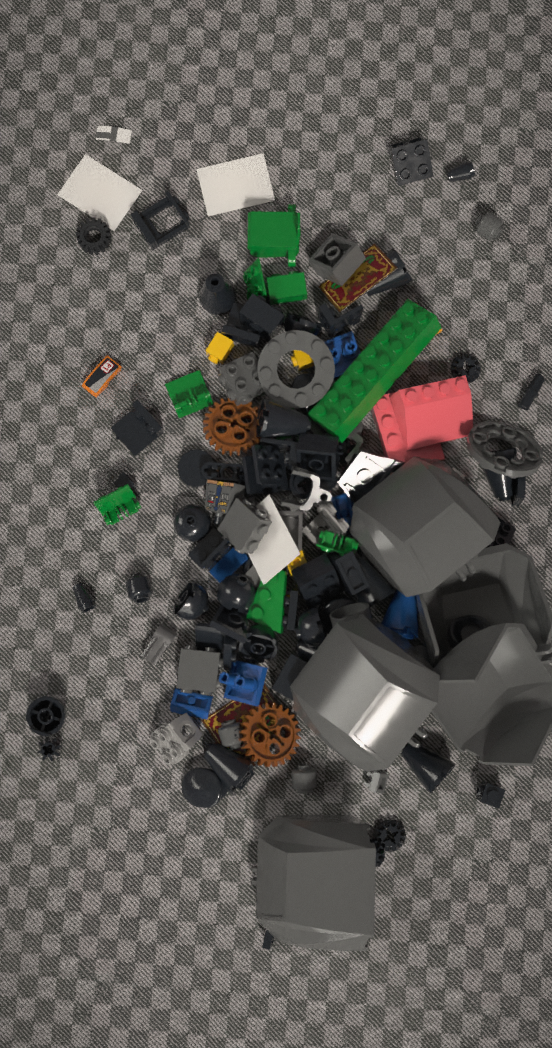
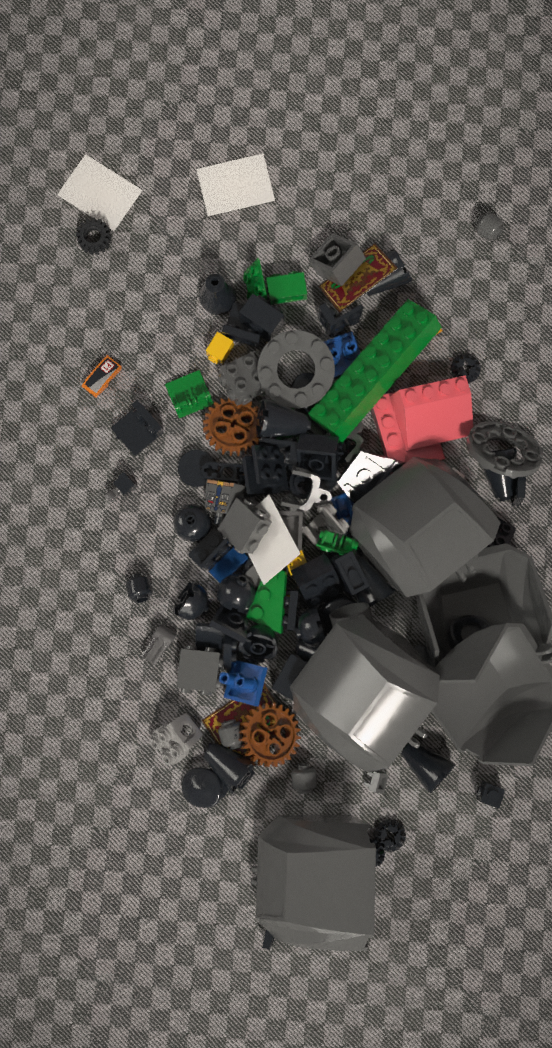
(40, 721): black cylinder -> none
(44, 750): black gear -> none
(83, 598): black cone -> none
(113, 134): white sticker -> none
(117, 502): green hinge -> none
(147, 229): black window -> none
(191, 703): blue slope -> none
(274, 234): green piece -> none
(298, 322): black cylinder -> none
(301, 360): yellow brick -> none
(402, 615): blue cone -> none
(411, 160): black bracket -> none
(461, 172): black cone -> none
(531, 392): black axle -> none

